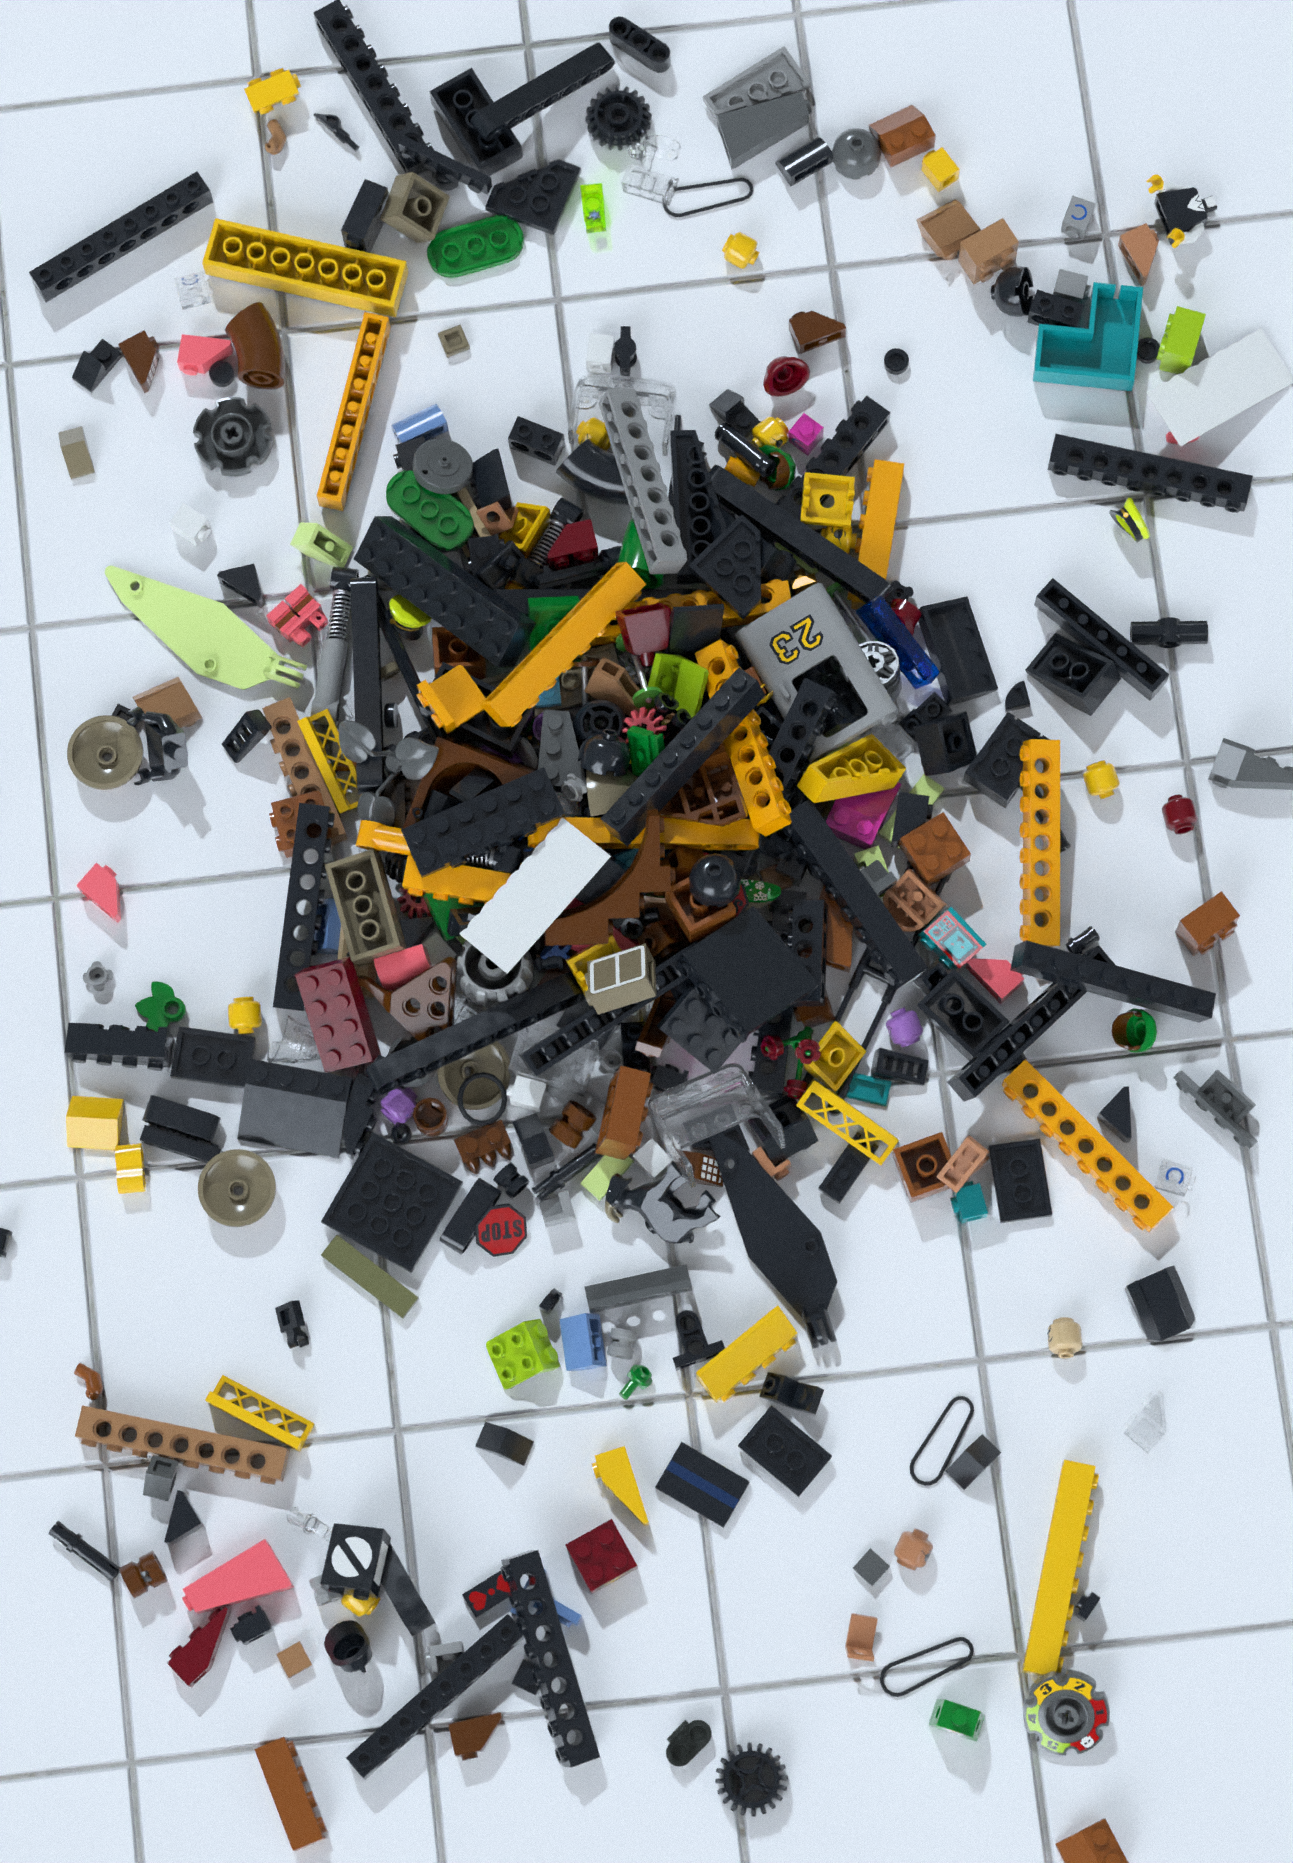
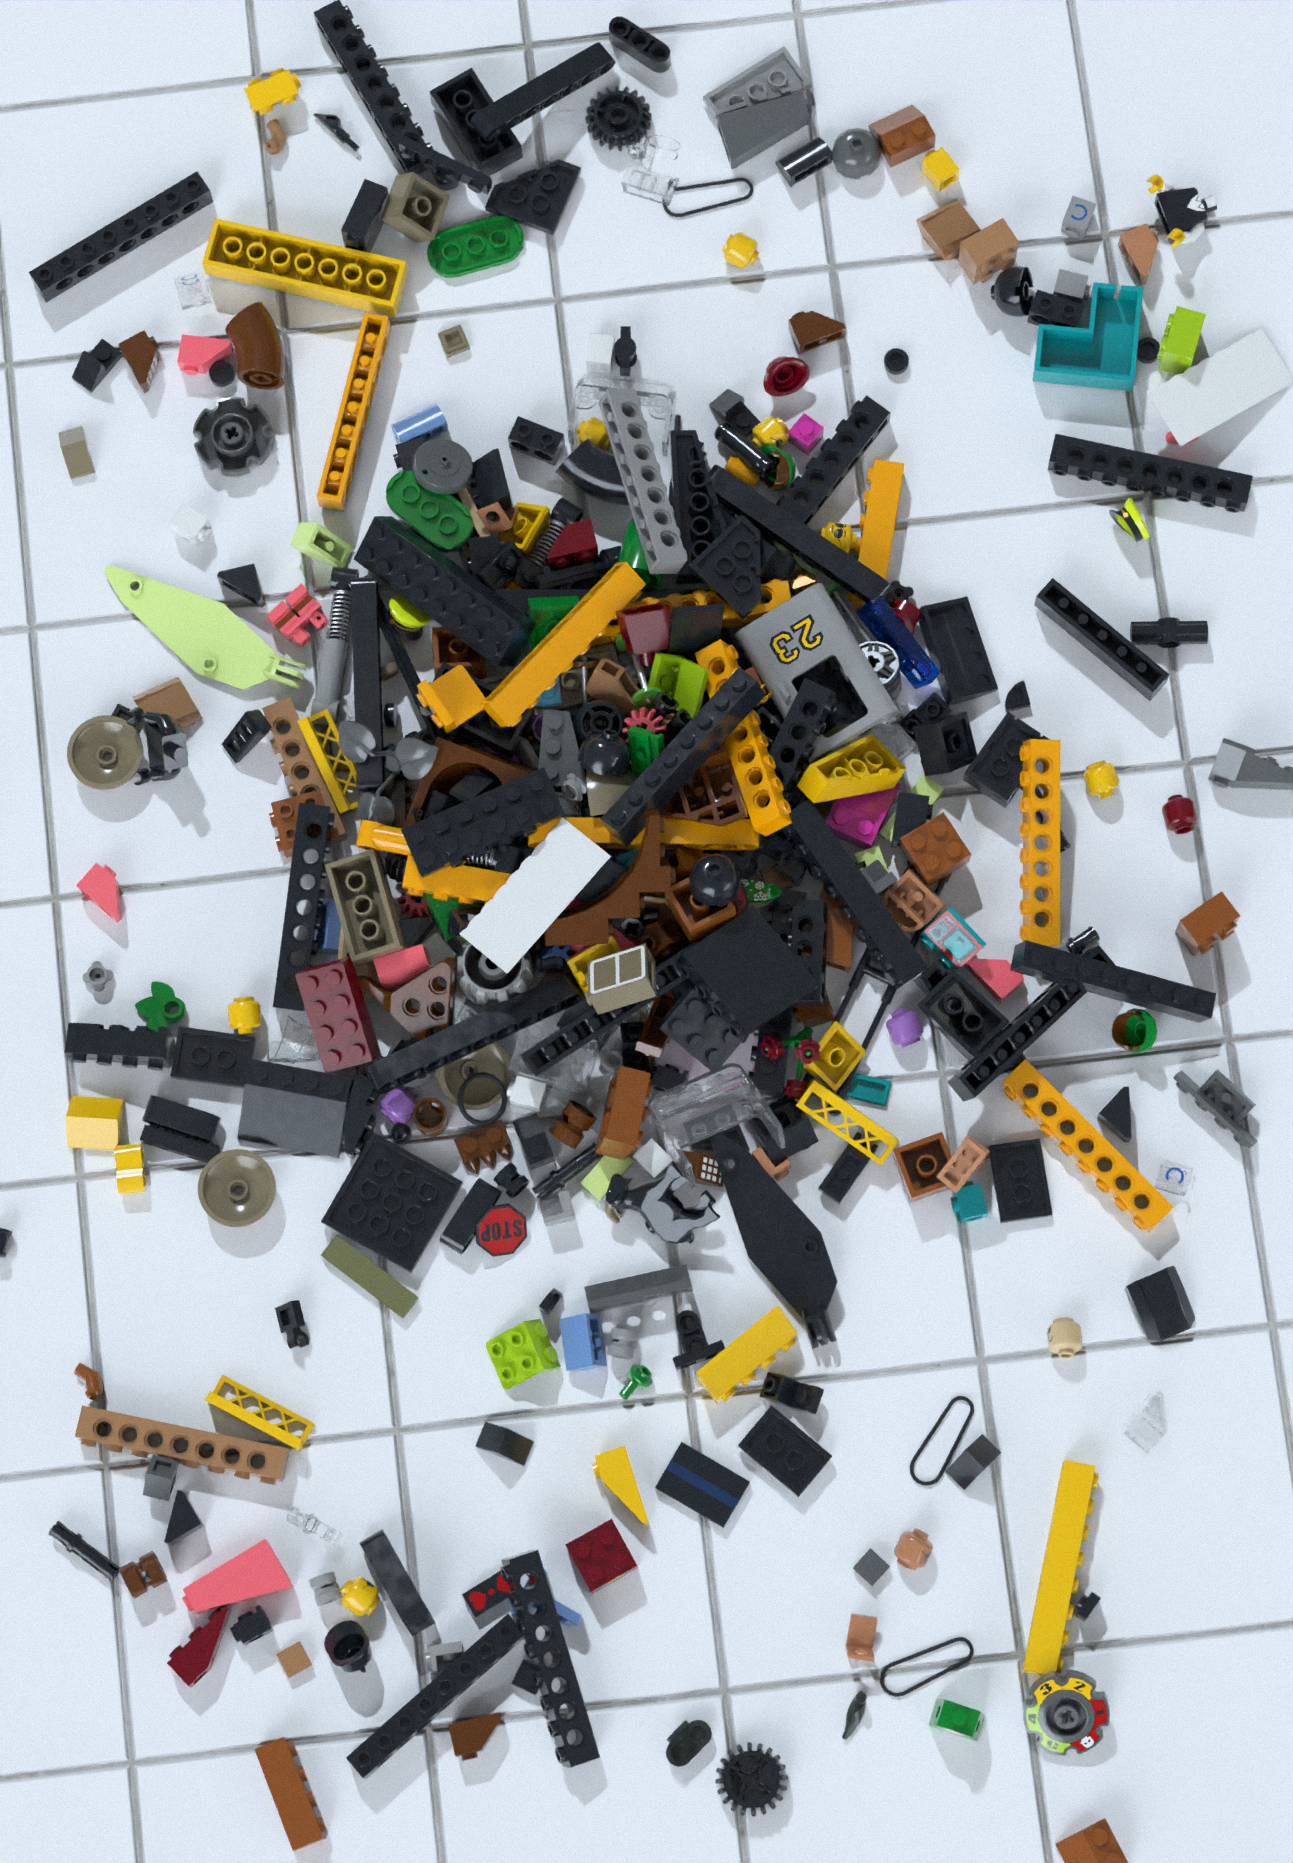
(355, 1561): black brick -> none
(593, 207): clear neon green leg -> none
(839, 487): yellow piece -> none
(854, 1714): none -> pearl dark grey bar
(887, 1073): black slope -> none
(1074, 673): black slope -> none

